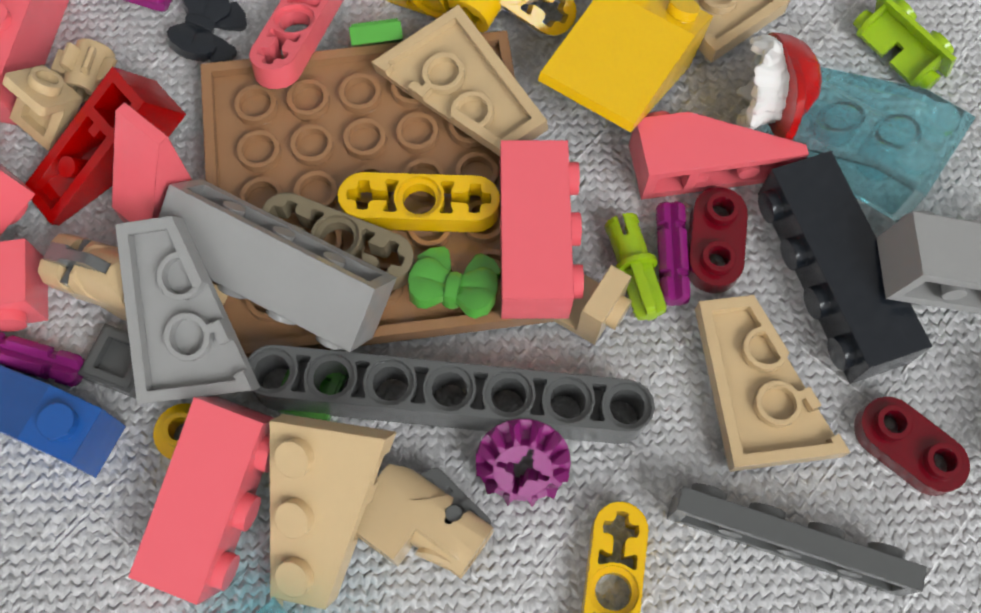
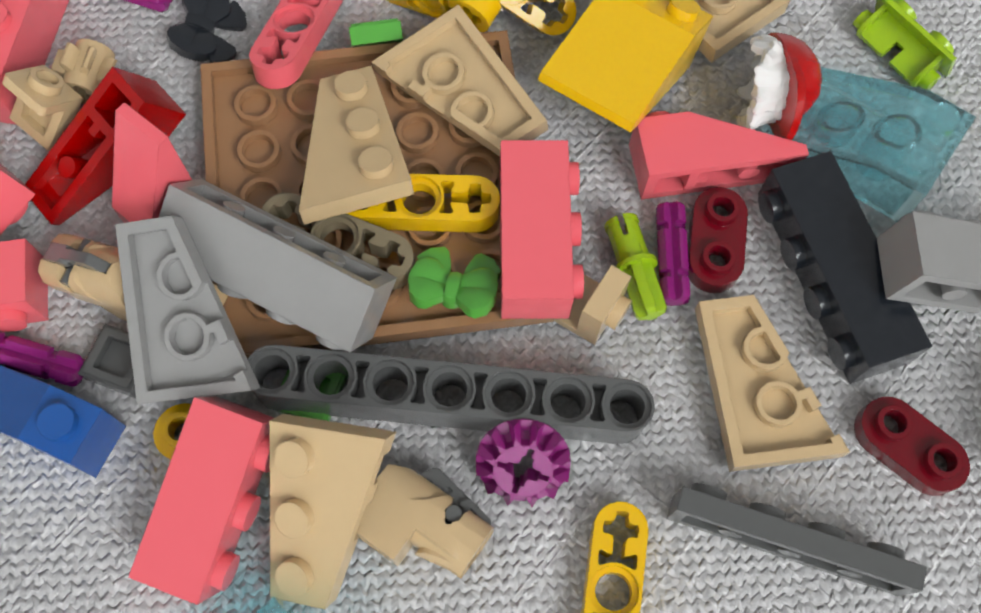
(351, 150): none -> tan wing

